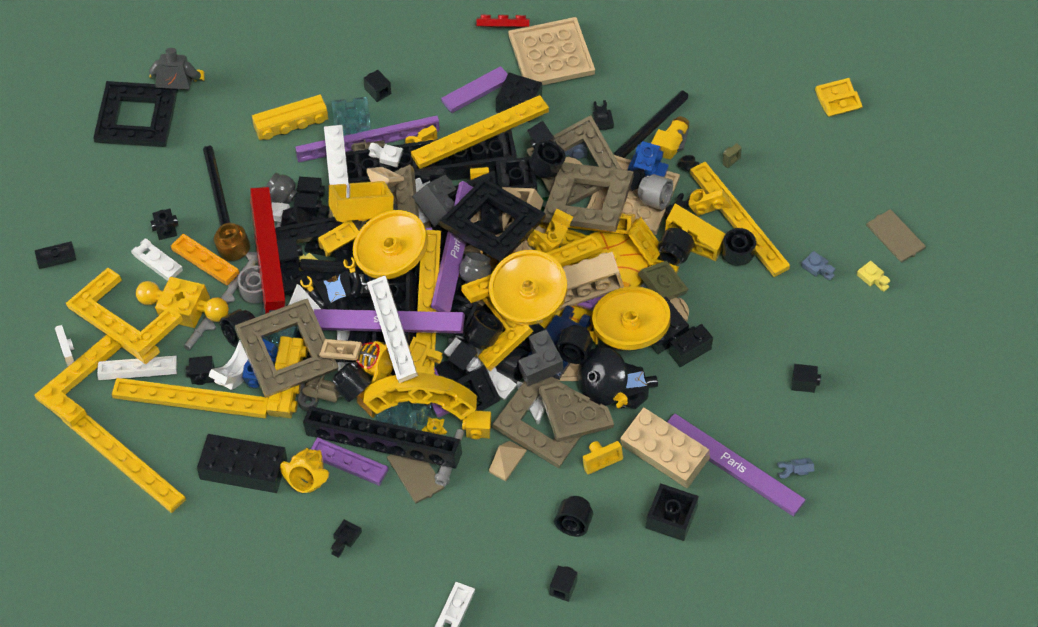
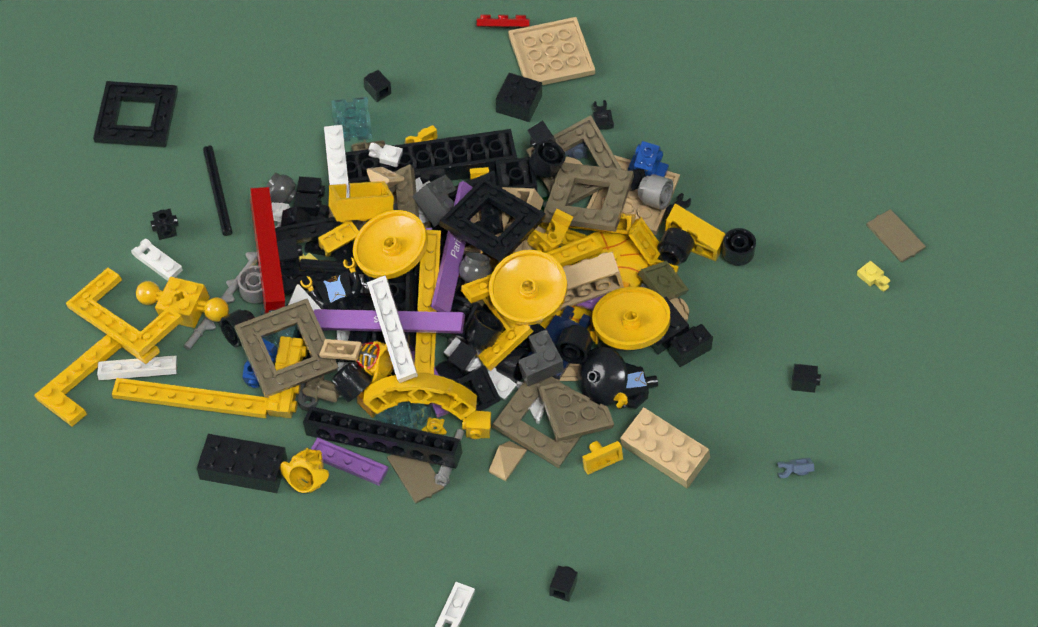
(55, 255): black plate -> none
(66, 345): white plate -> none
(128, 463): yellow tile -> none
(174, 71): dark grey torso -> none
(199, 370): black brick -> none
(205, 259): light orange plate -> none
(231, 241): pearl gold piece -> none
(231, 373): white arch -> none
(290, 117): yellow brick -> none
(345, 535): black plate -> none
(388, 134): medium lavender tile -> none
(420, 352): yellow plate -> none
(475, 90): medium lavender tile -> none
(479, 132): yellow plate -> none
(574, 516): black piece -> none
(652, 124): black axle -> none
(672, 512): black brick -> none
(673, 138): yellow plate -> none
(688, 162): black plate -> none
(704, 203): yellow plate -> none
(731, 155): olive plate -> none
(739, 218): yellow plate -> none
(742, 469): medium lavender tile -> none
(818, 265): sand blue plate -> none
(838, 97): yellow slope -> none

